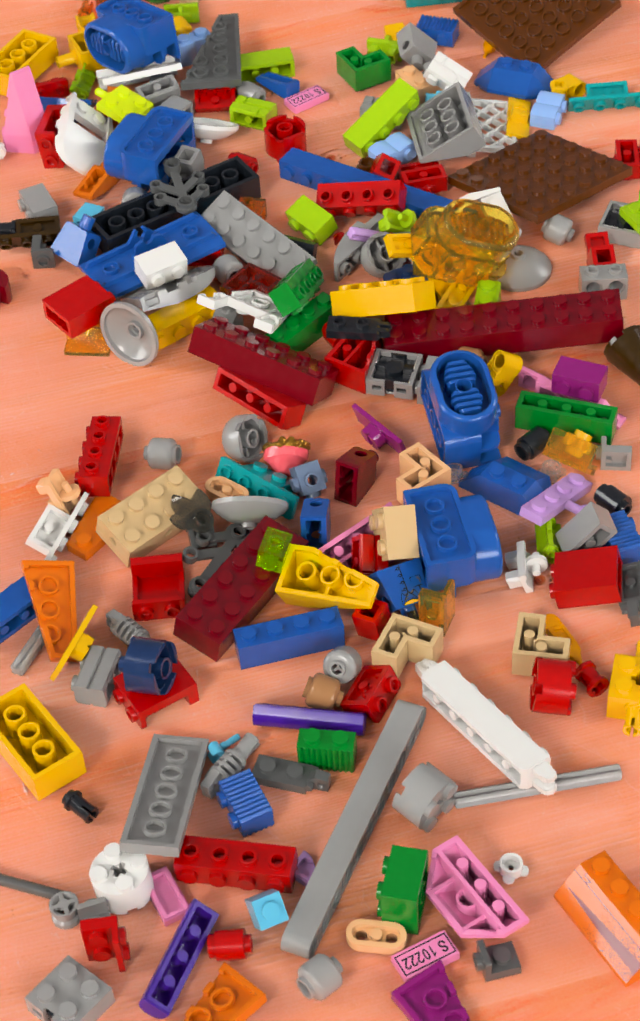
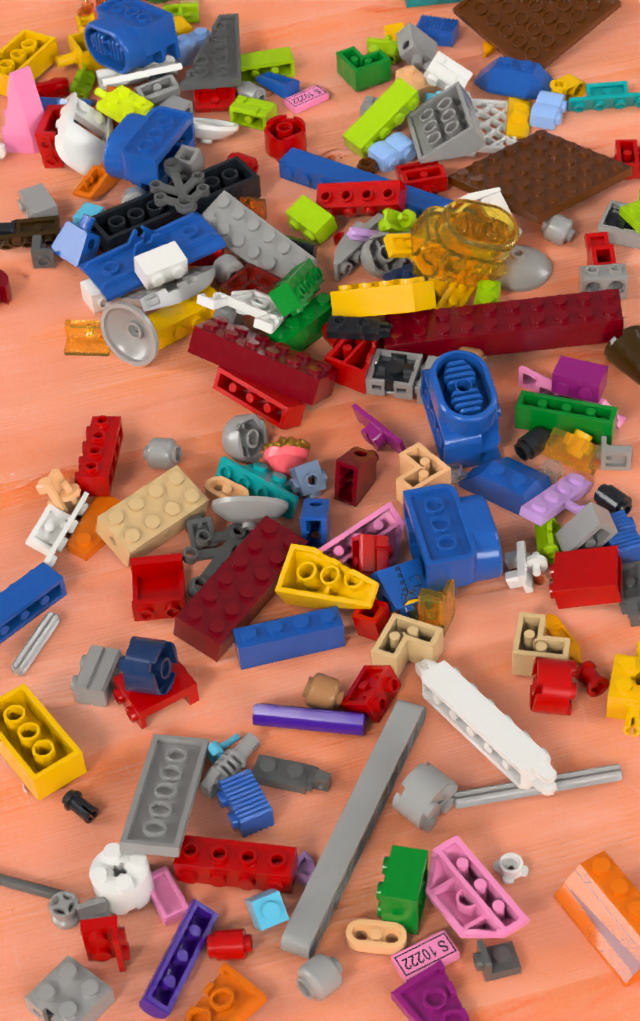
(54, 601): orange wing -> none
(77, 306): red brick -> none
(78, 646): yellow piece -> none
(124, 627): light grey hinge -> none
(190, 511): clear smoke plate -> none
(273, 550): clear neon green brick -> none
(327, 749): green brick -> none
(342, 663): light grey head -> none
(385, 166): red brick -> none
(396, 531): tan brick -> none
(504, 369): yellow piece -> none

